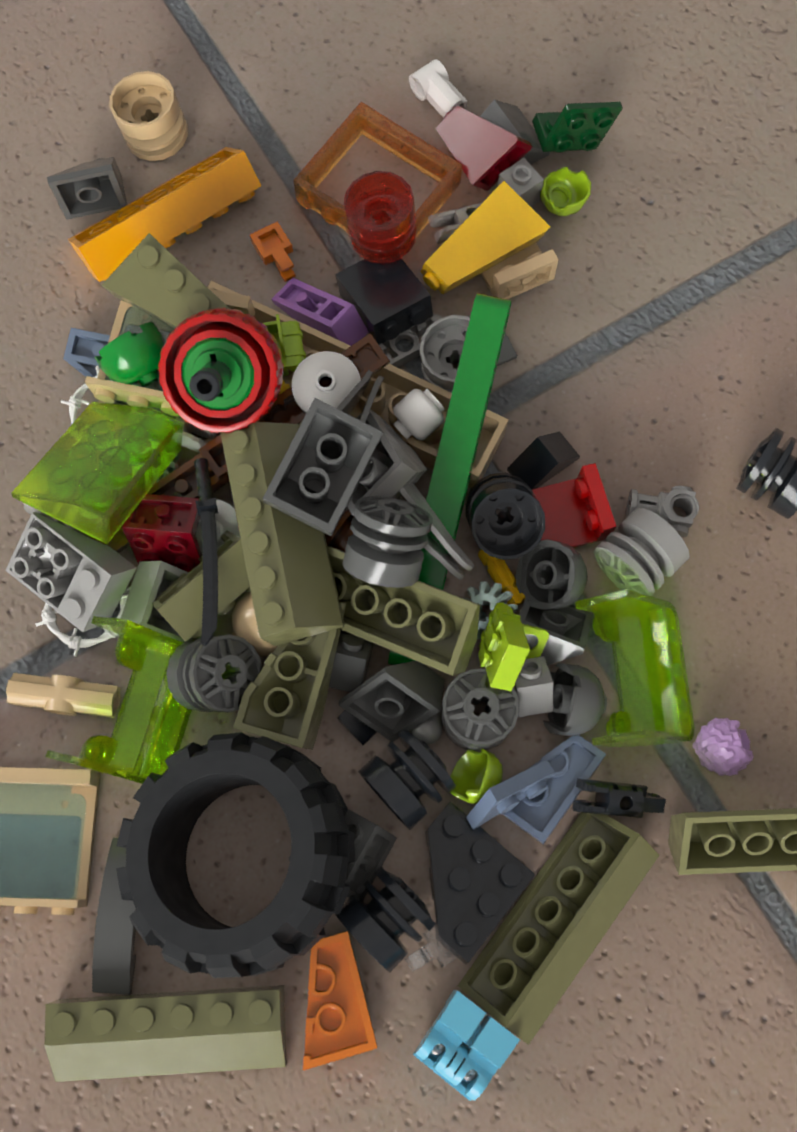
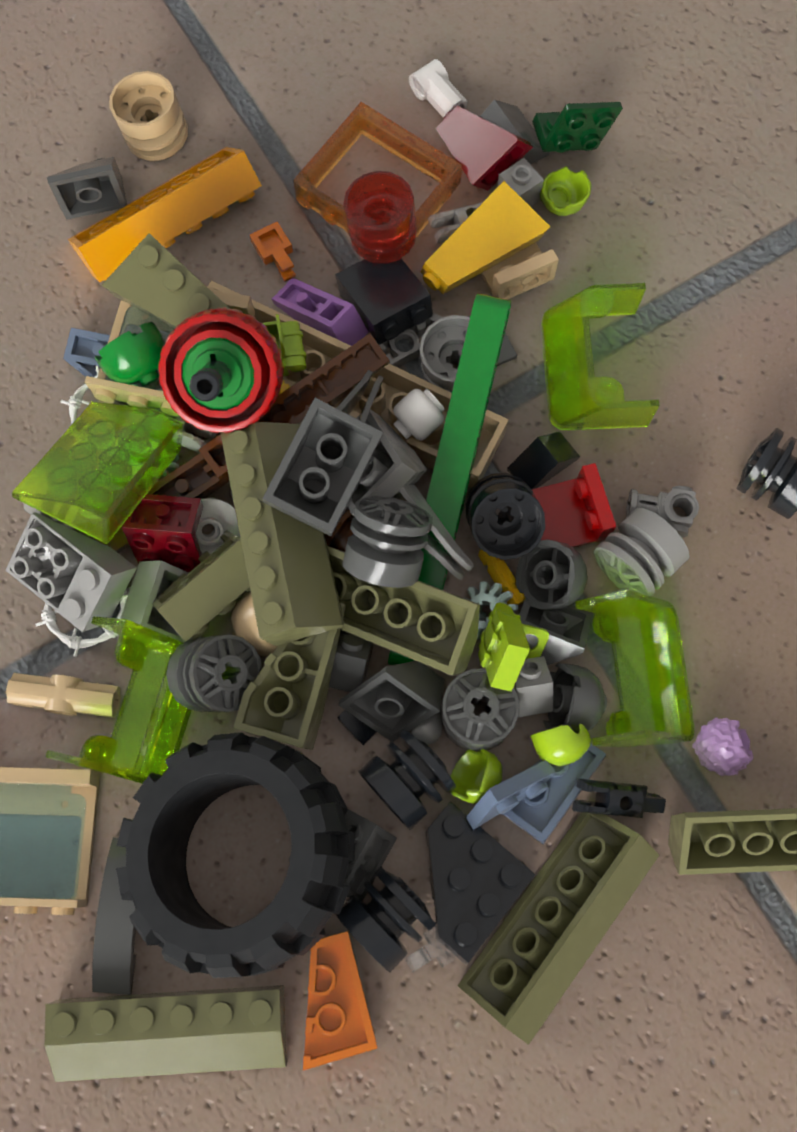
(207, 509): black sword -> none
(319, 365): white dish -> none
(463, 1049): medium azure hips -> none
(561, 744): none -> lime hair
(573, 392): none -> clear neon green windscreen

